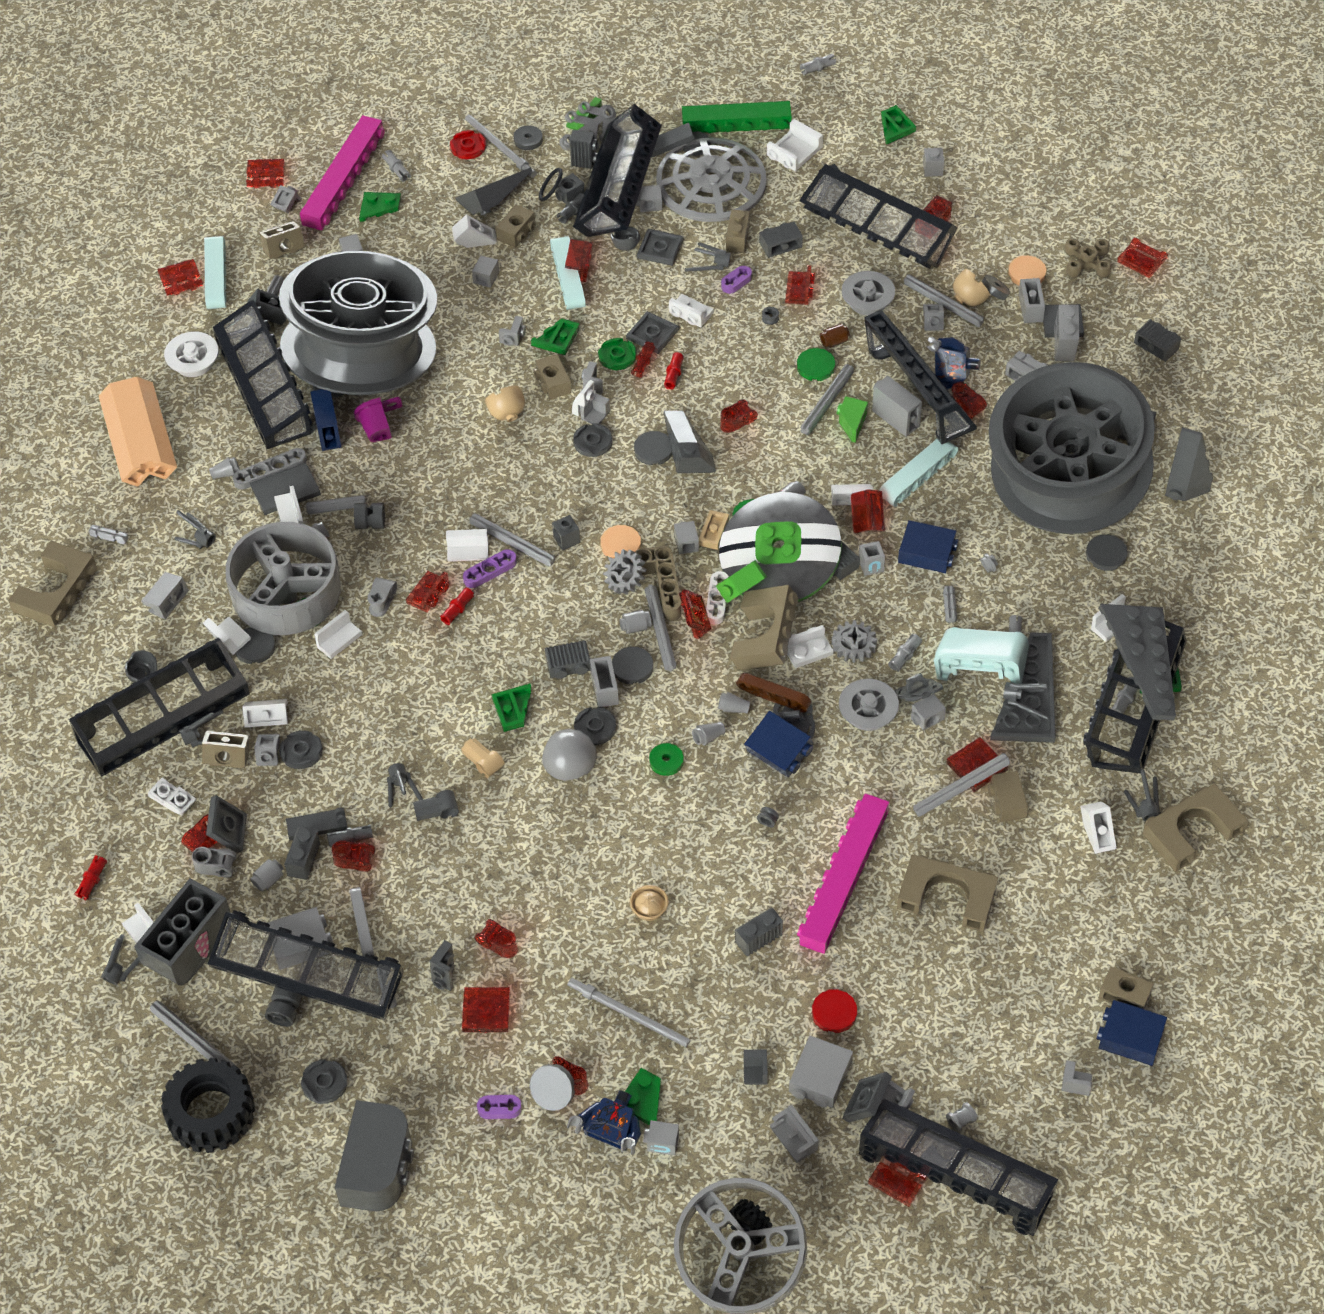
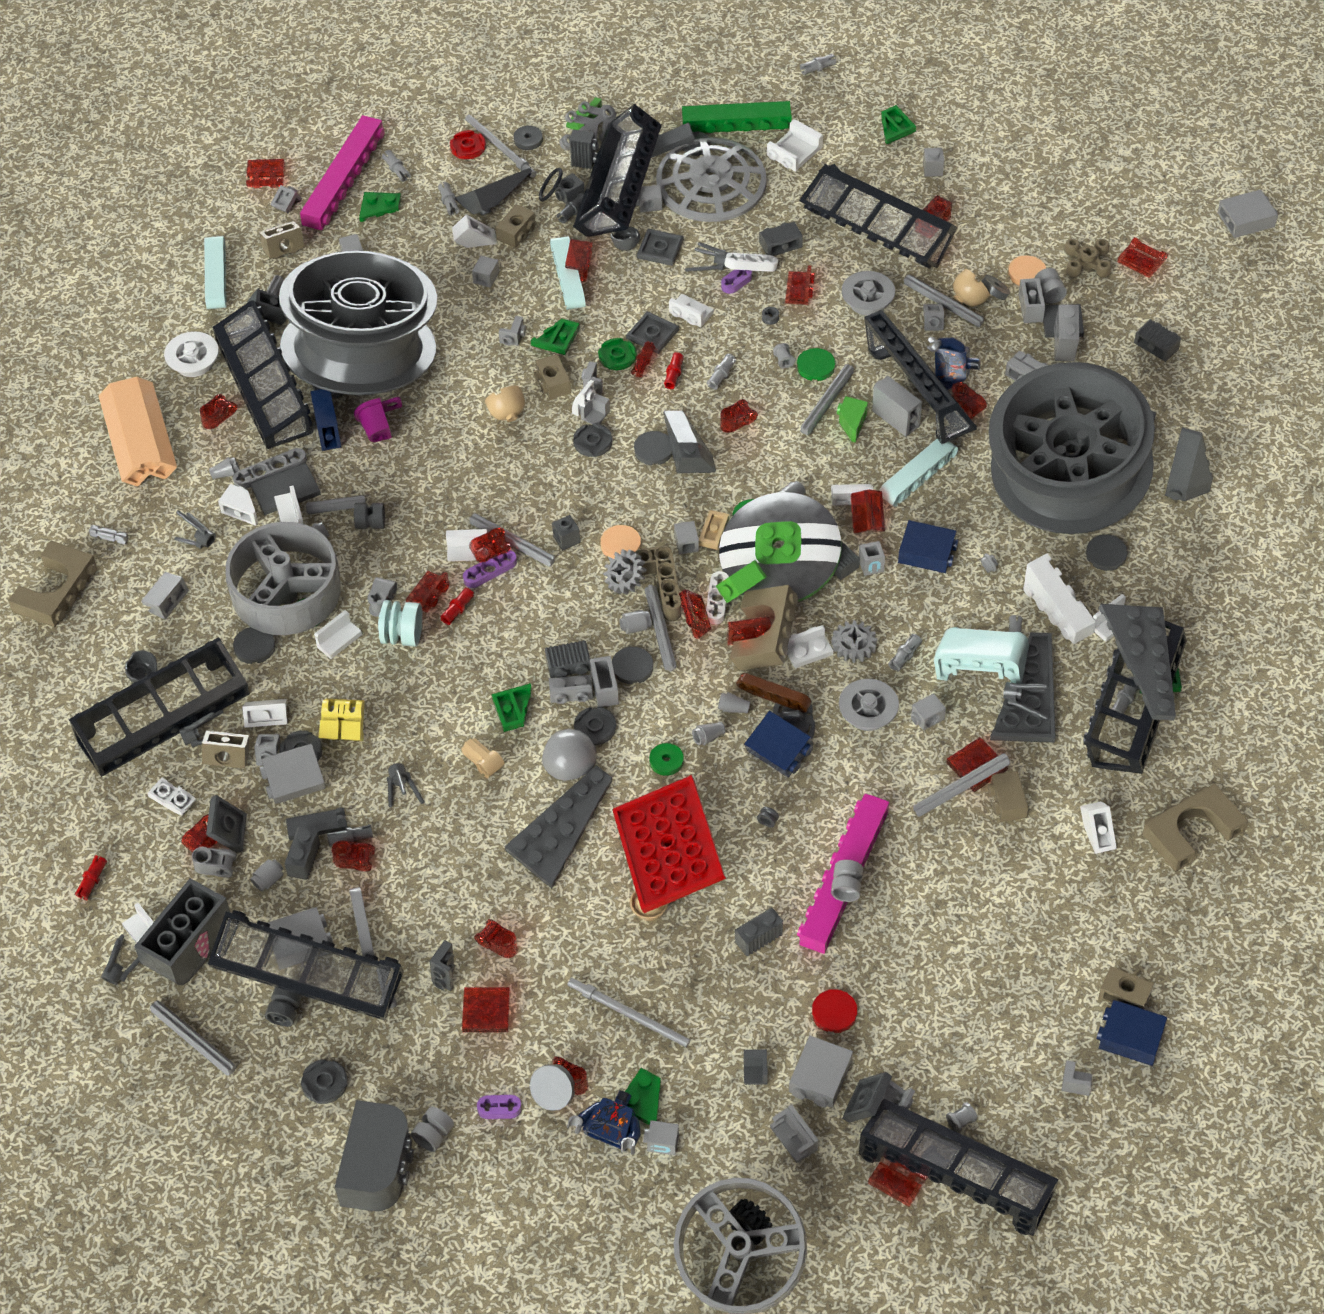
(178, 273): clear red plate -> none
(216, 411): none -> clear red piece
(216, 1130): black tyre -> none
(229, 632): white panel -> none
(238, 504): none -> white slope
(292, 774): none -> light grey brick
(342, 720): none -> light yellow hips
(400, 623): none -> light aqua wheel
(430, 1131): none -> light grey wheel
(442, 805): dark grey piece -> none
(448, 198): none -> light grey pin
(491, 545): none -> clear red piece
(555, 833): none -> dark grey wing
(570, 689): none -> light grey bracket
(668, 844): none -> red piece
(721, 371): none -> light grey pin
(737, 231): dark tan brick -> none
(747, 629): none -> clear red plate
(752, 262): none -> white beam
(784, 357): none -> light grey bush
(834, 335): reddish brown brick -> none
(847, 880): none -> light grey wheel
(918, 688): dark grey shield -> none
(925, 872): dark tan arch -> none
(950, 604): light grey axle -> none
(1051, 285): none -> light grey wheel
(1057, 600): none -> white wedge
(1147, 807): dark grey plant -> none
(1247, 213): none -> light grey brick

